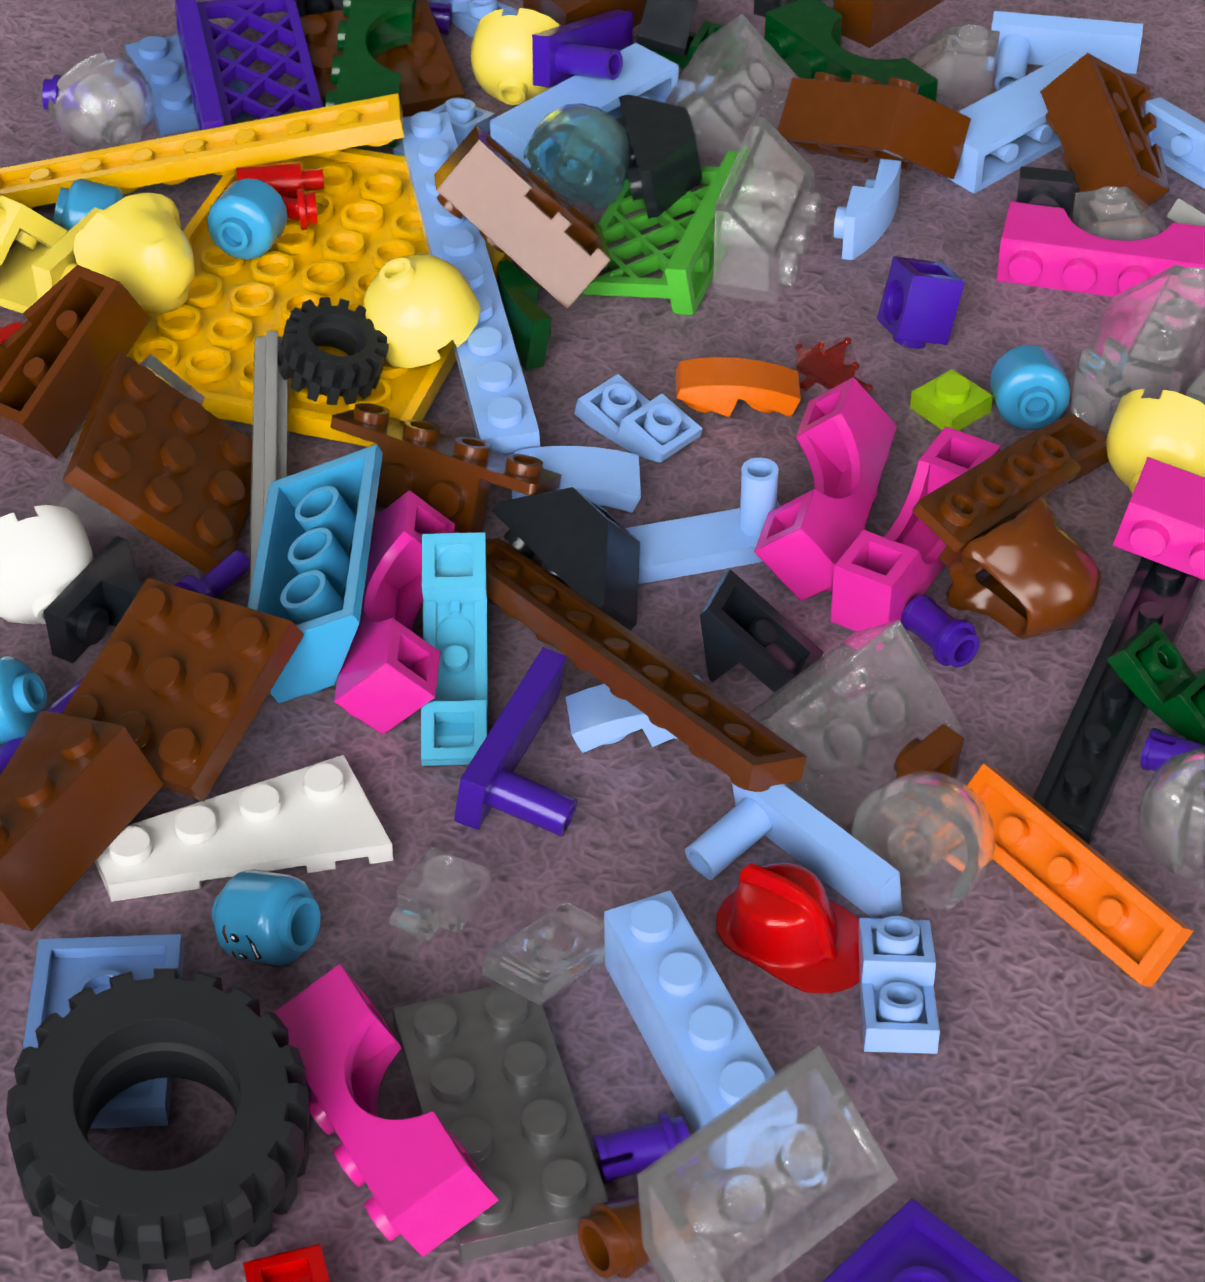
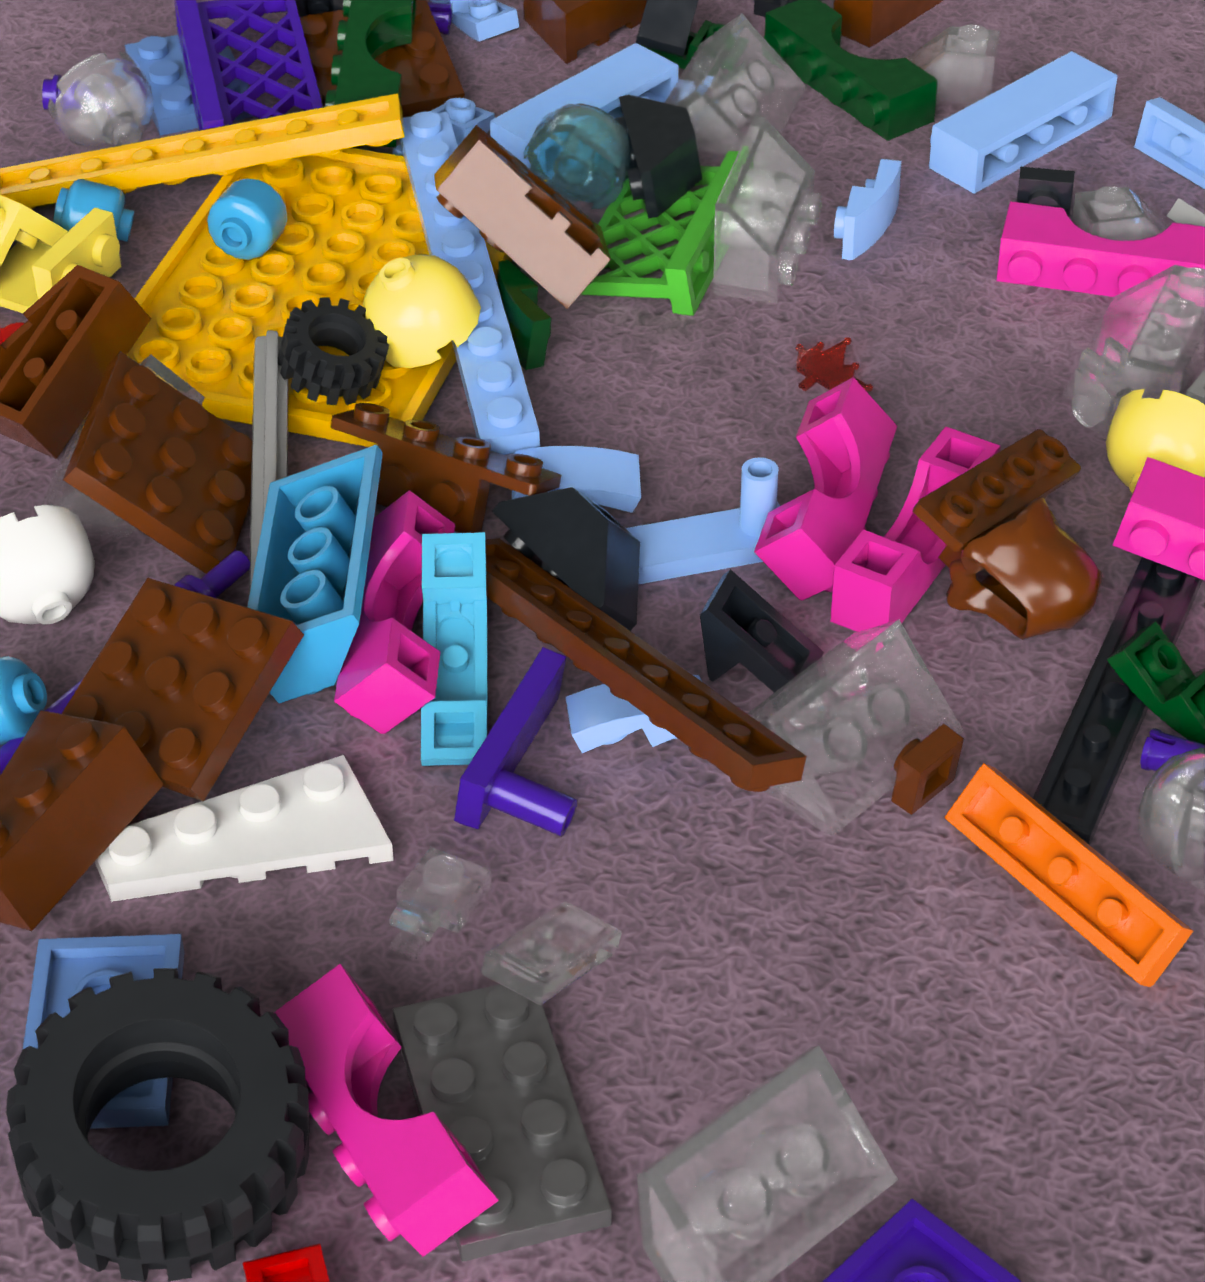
(92, 601): black slope -> none
(140, 248): light yellow piece -> none
(266, 917): dark azure head -> none
(290, 184): red plant -> none
(504, 54): light yellow cylinder -> none
(582, 48): dark purple piece -> none
(613, 1238): reddish brown cone -> none
(636, 1148): dark purple pin -> none
(641, 426): light blue slope -> none
(682, 1007): light blue brick -> none
(720, 381): orange slope -> none
(791, 928): red piece -> none
(806, 837): light blue piece -> none
(873, 122): reddish brown wedge -> none
(897, 985): light blue slope -> none
(920, 302): dark purple brick -> none
(926, 827): clear cylinder -> none
(951, 401): lime plate -> none
(952, 640): dark purple pin -> none
(1029, 381): dark azure head -> none
(1045, 38): light blue piece -> none
(1082, 441): reddish brown plate -> none
(1106, 129): reddish brown wedge -> none

